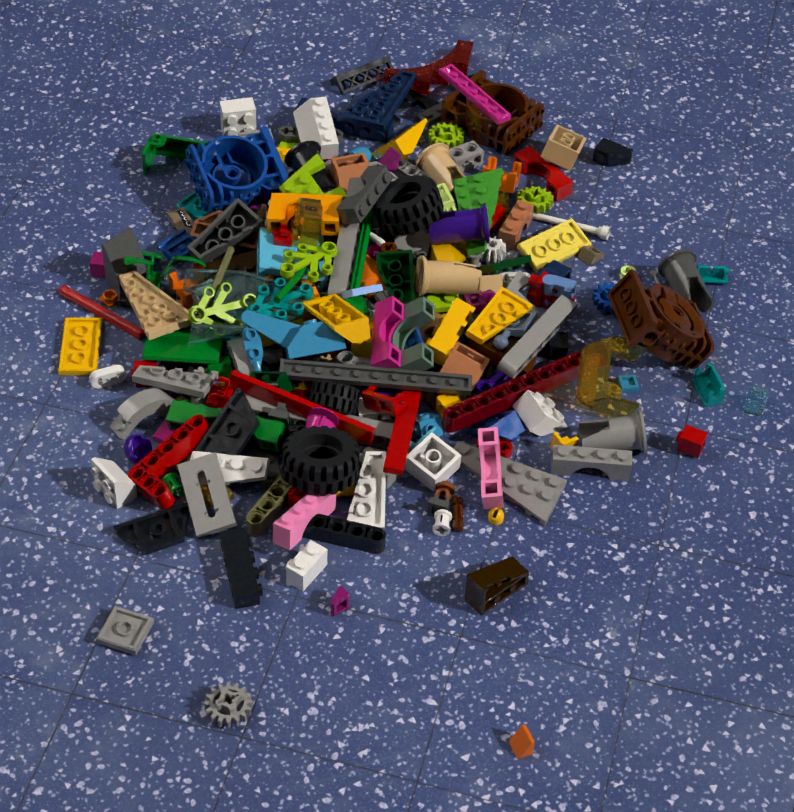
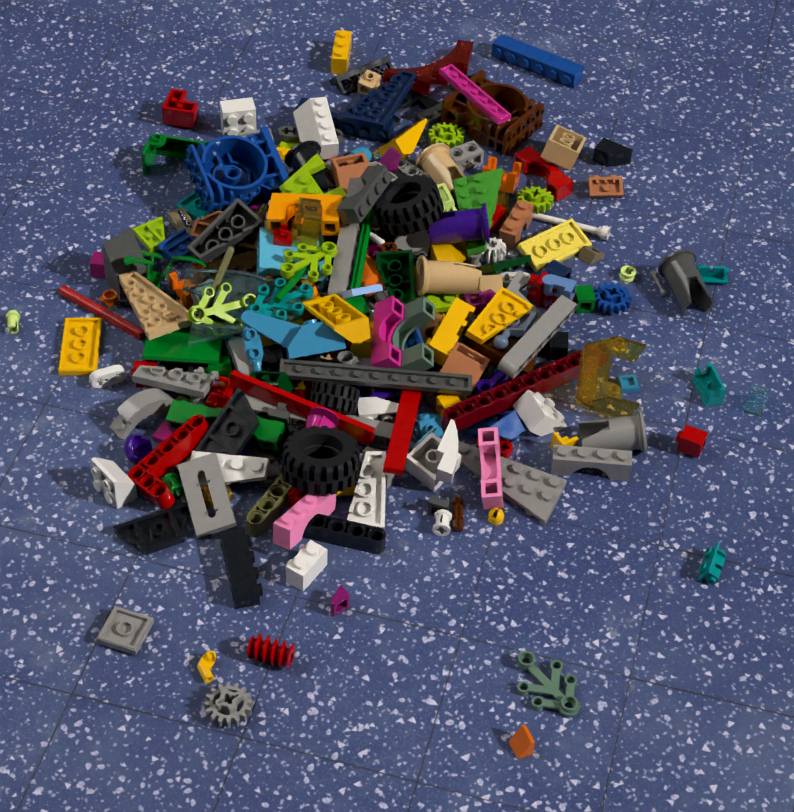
(12, 321): none -> yellowish green pin
(150, 234): none -> lime wing
(178, 111): none -> red brick
(205, 664): none -> yellow arm
(271, 651): none -> red piece
(341, 52): none -> yellow brick
(368, 82): none -> tan brick
(383, 403): red hinge -> none
(445, 488): dark orange plate -> none
(447, 454): none -> white slope
(494, 584): dark brown wedge -> none
(537, 61): none -> blue brick
(548, 687): none -> sand green plant
(585, 299): none -> green brick
(605, 186): none -> nougat bracket
(661, 321): reddish brown brick -> none
(713, 557): none -> teal hinge

